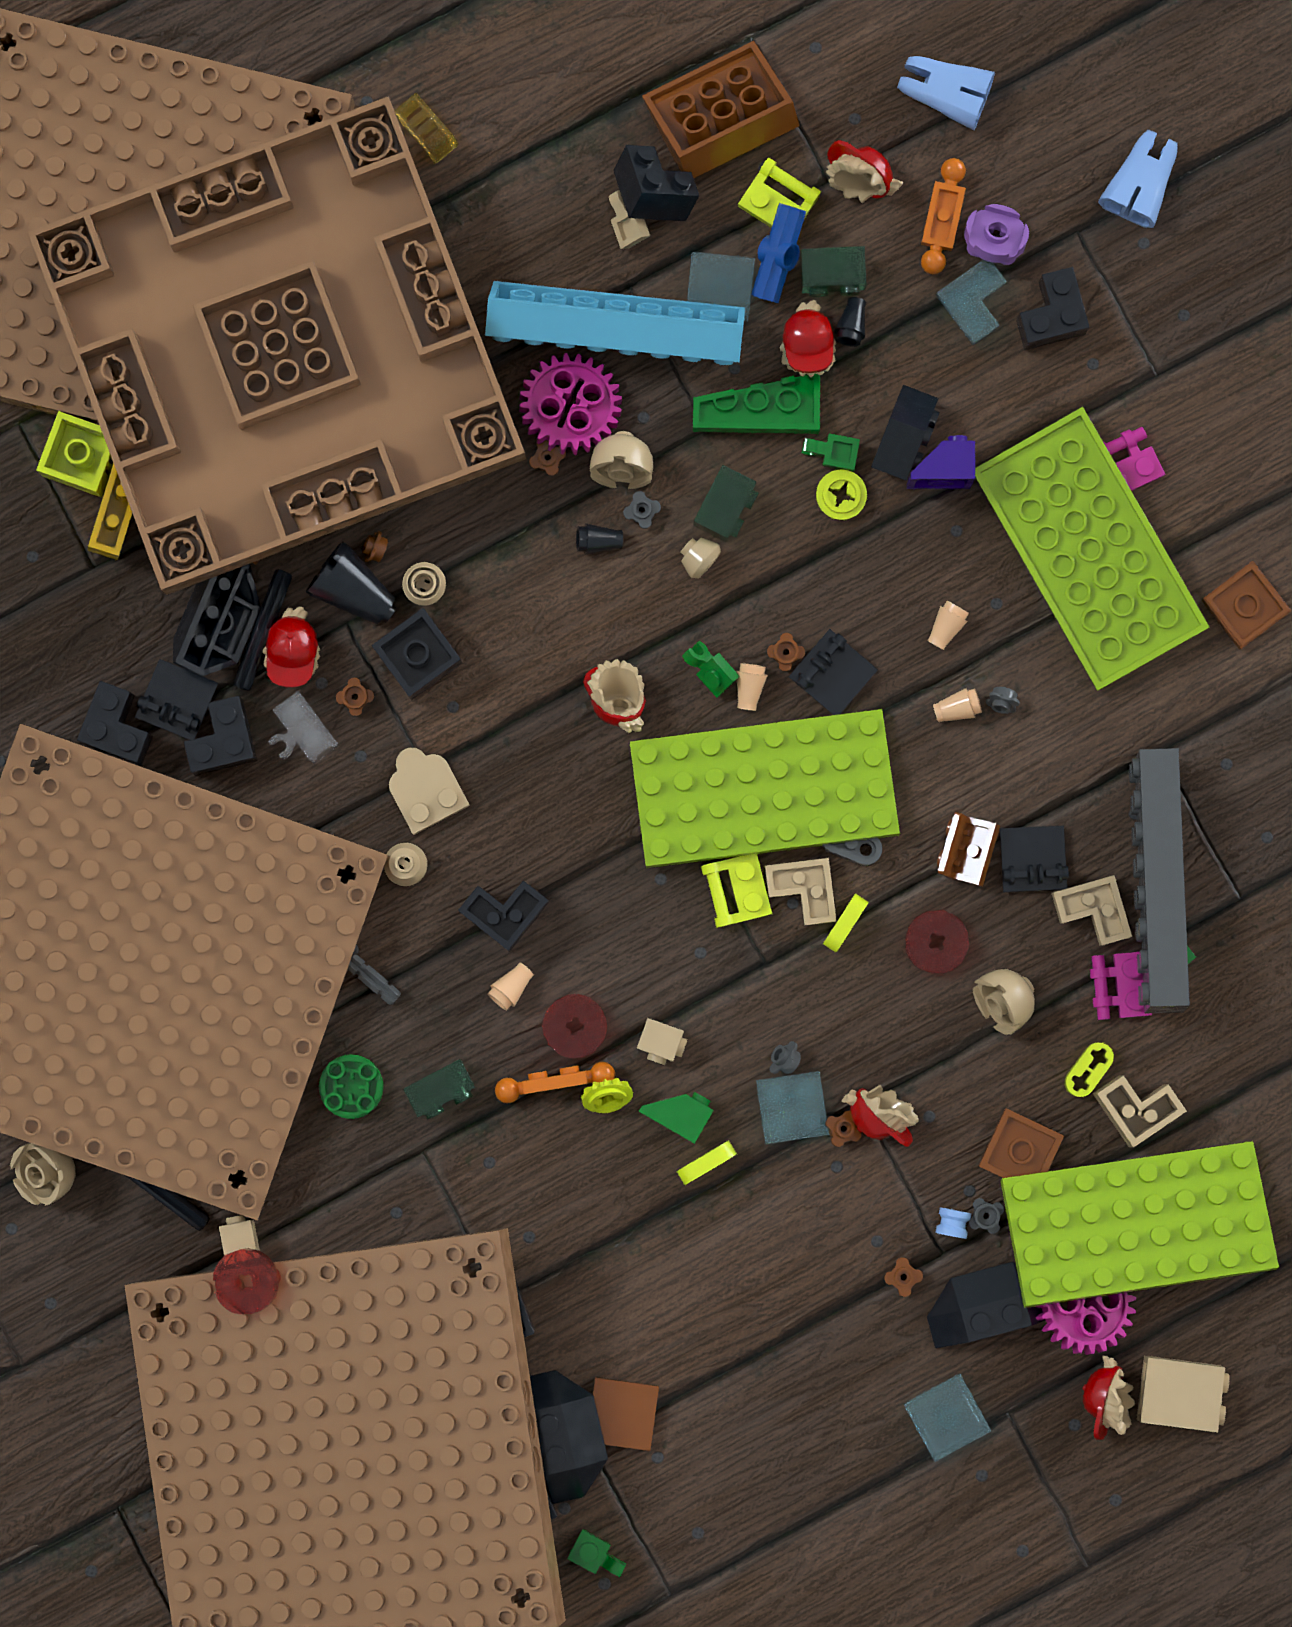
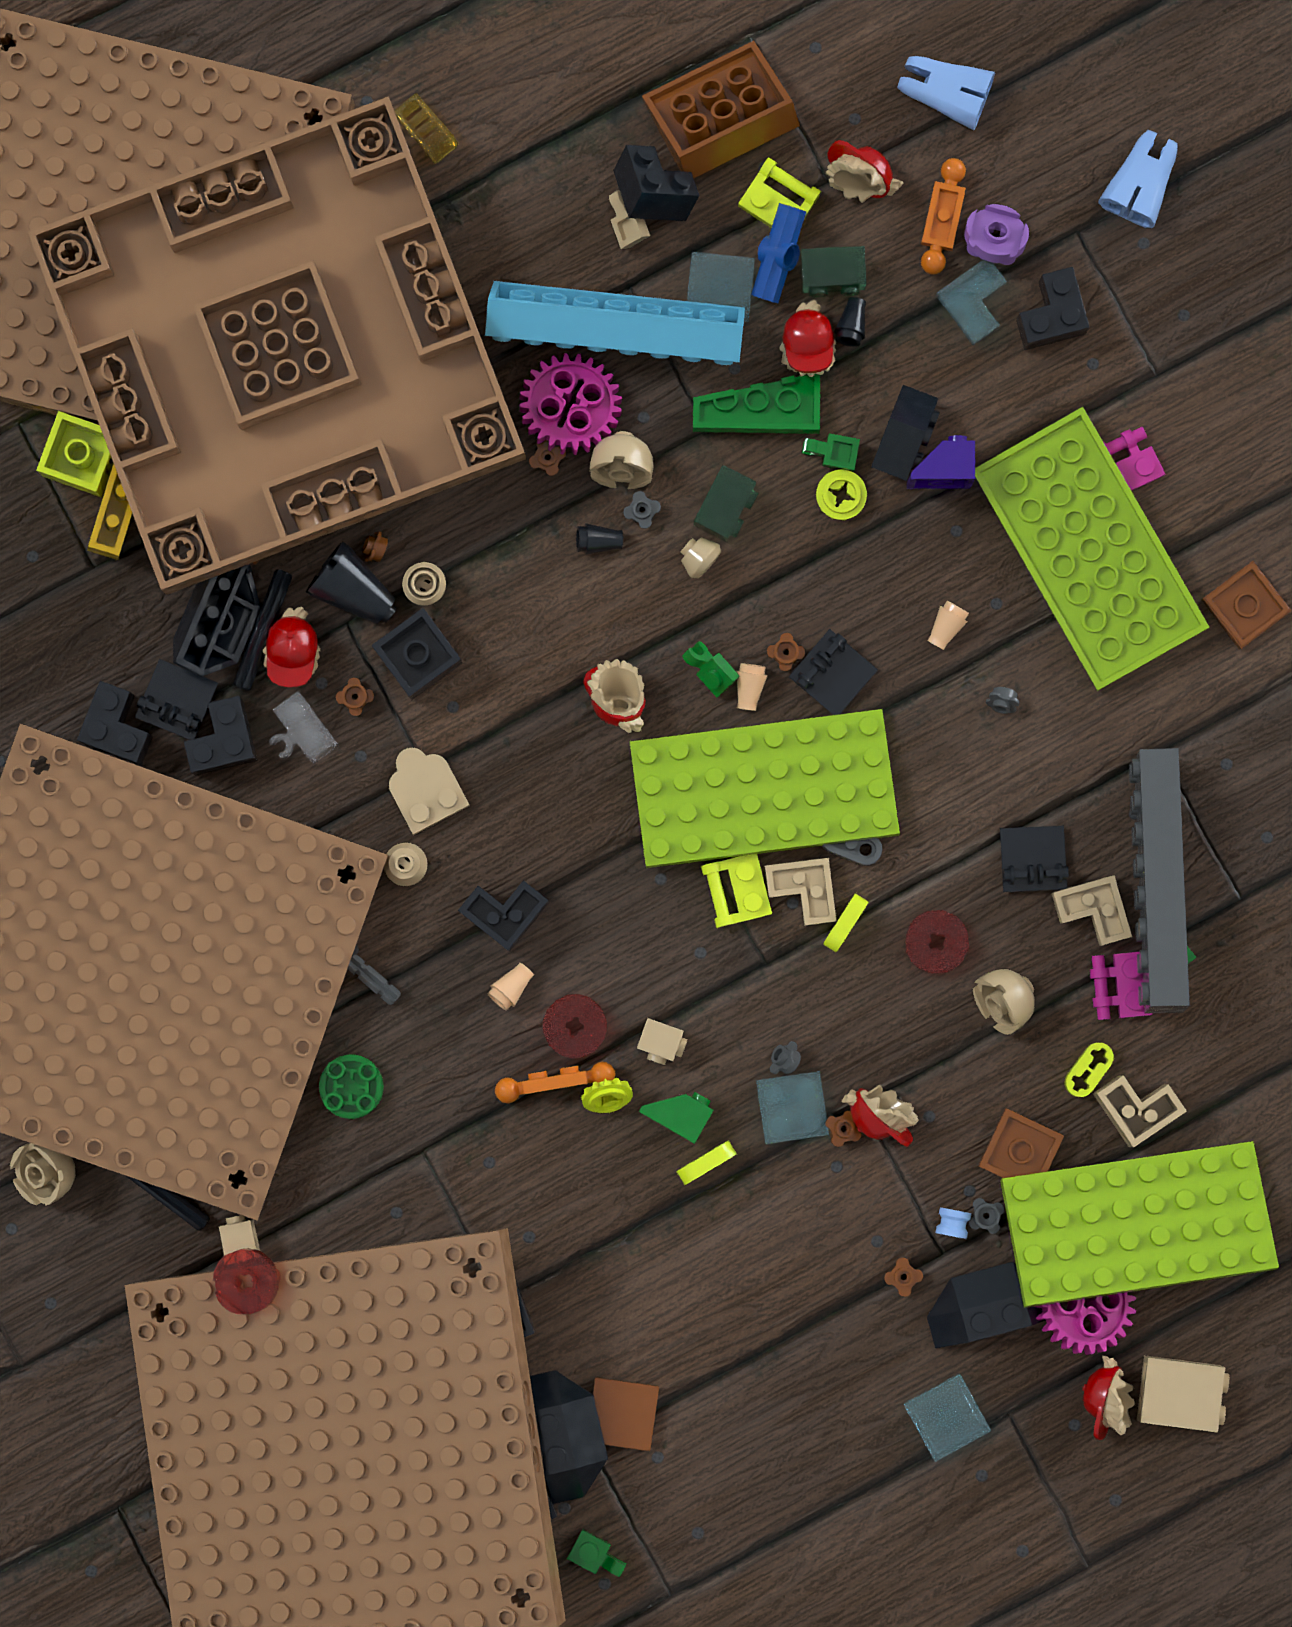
(439, 1088): clear green brick -> none
(958, 706): light nougat cone -> none
(967, 849): bracket -> none

